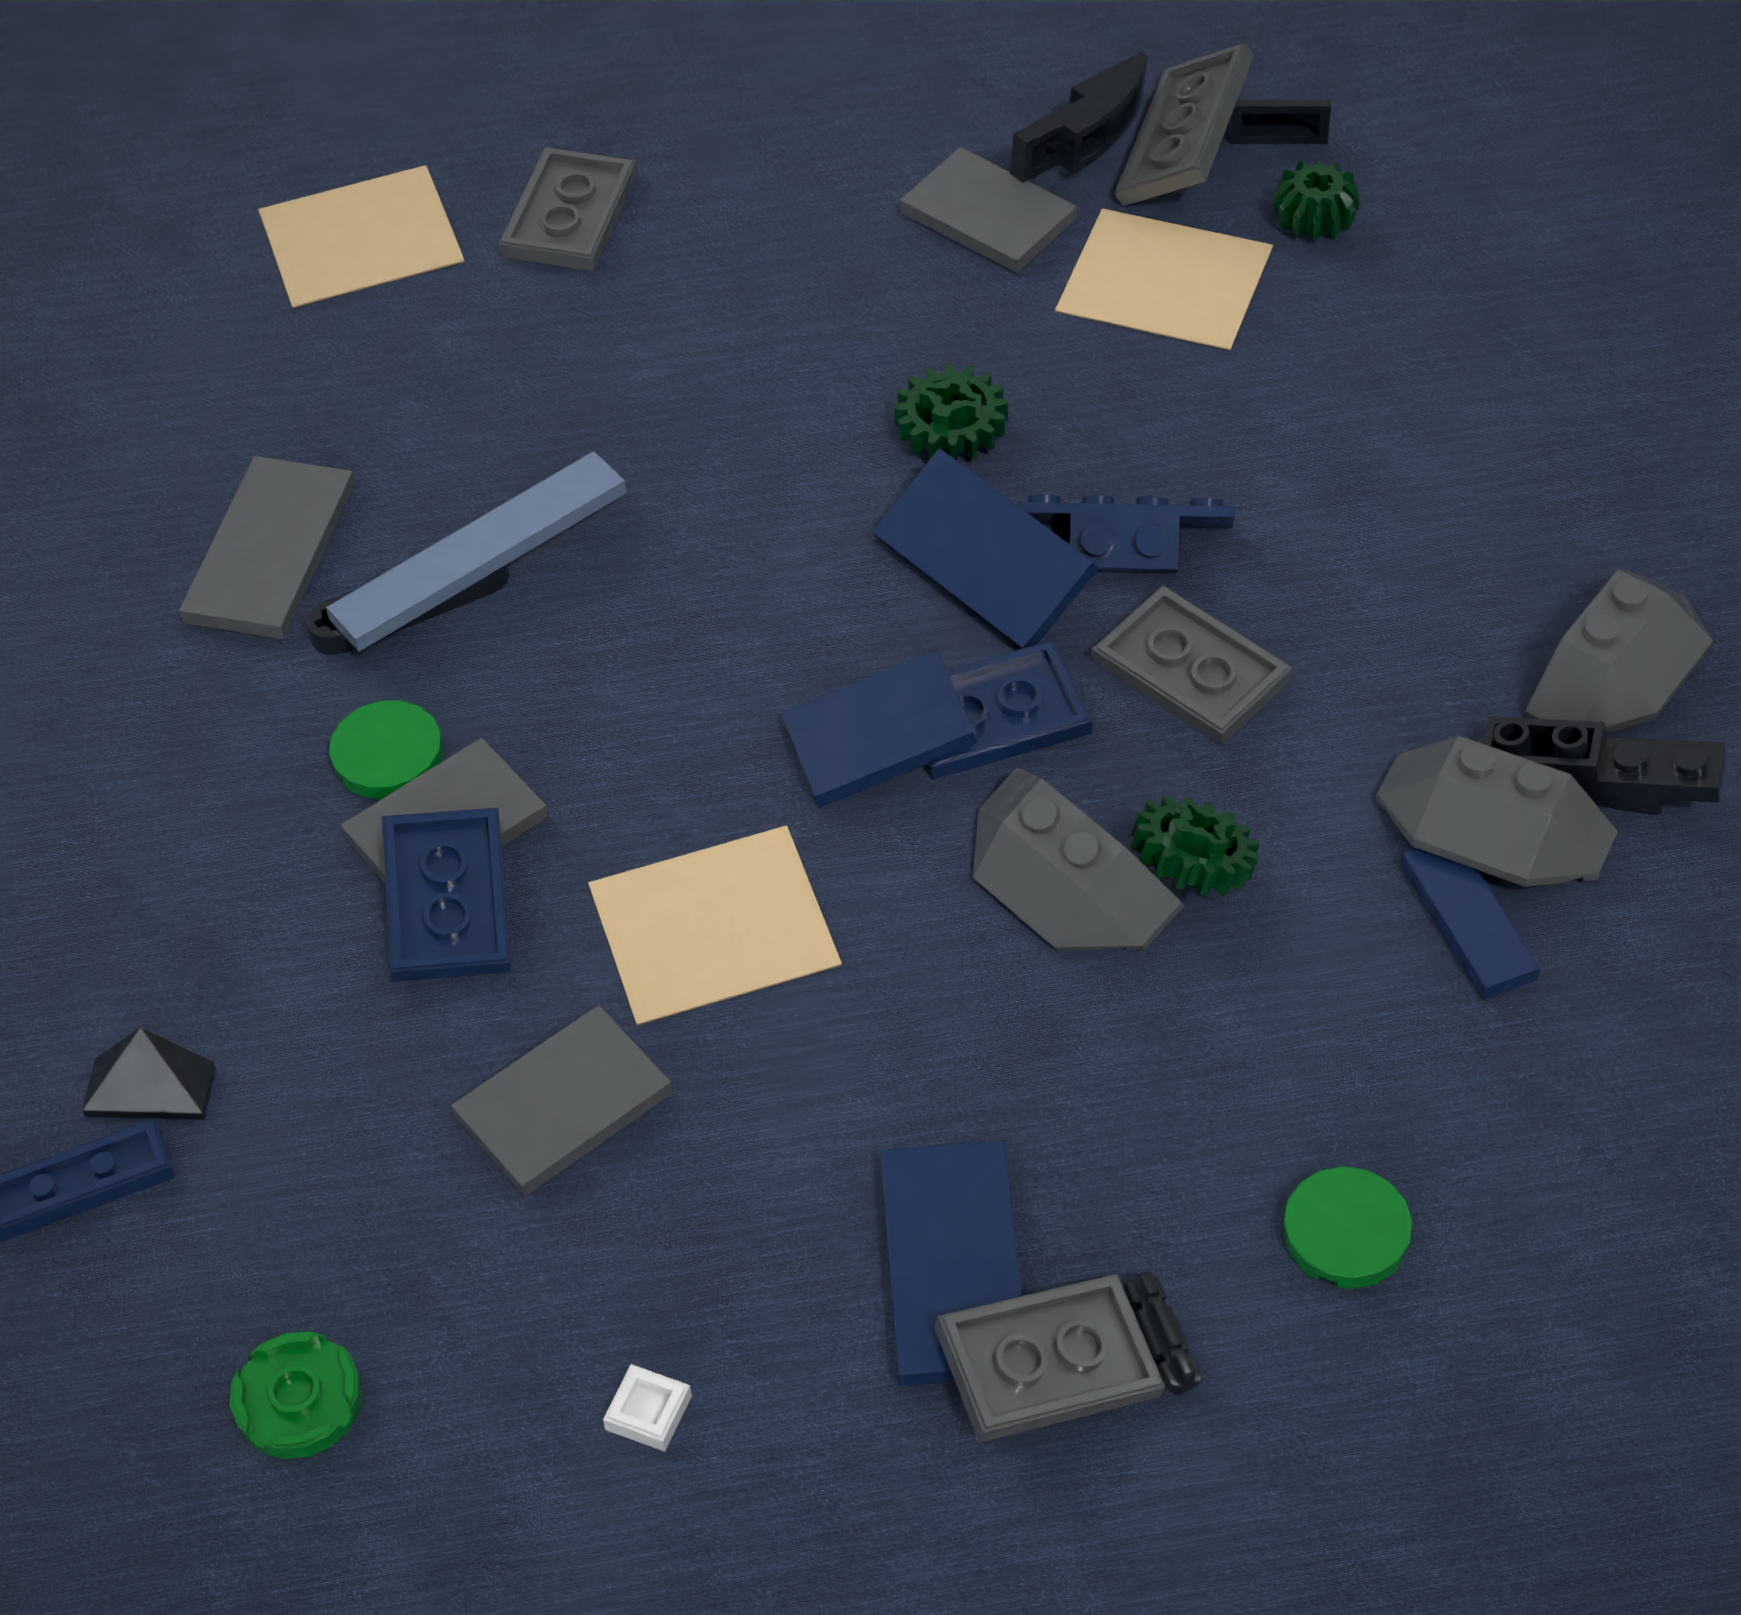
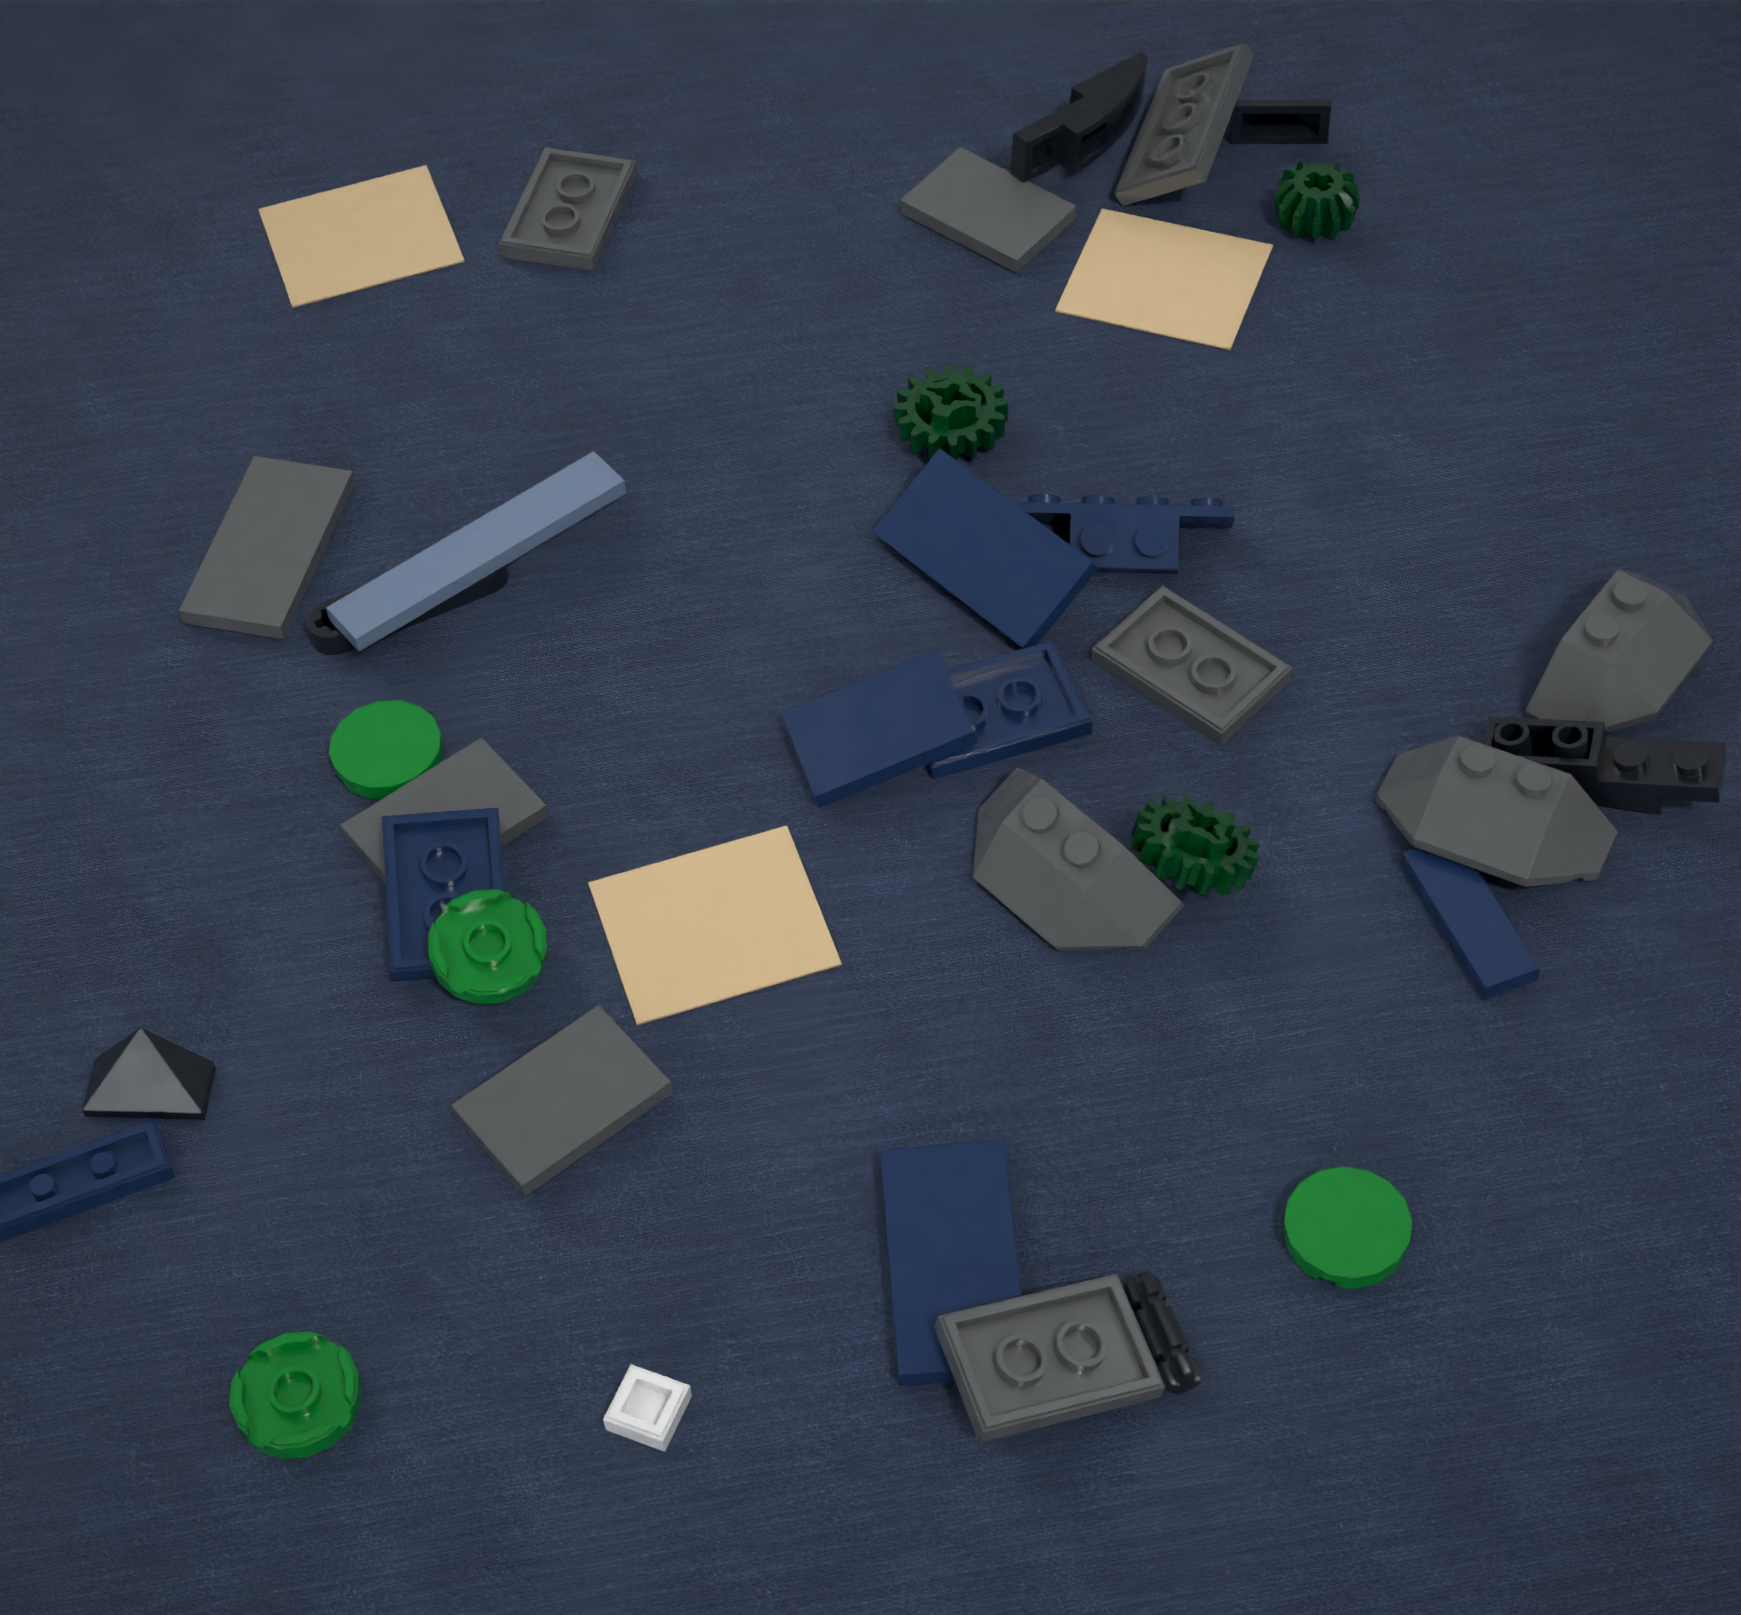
(487, 947): none -> green tile

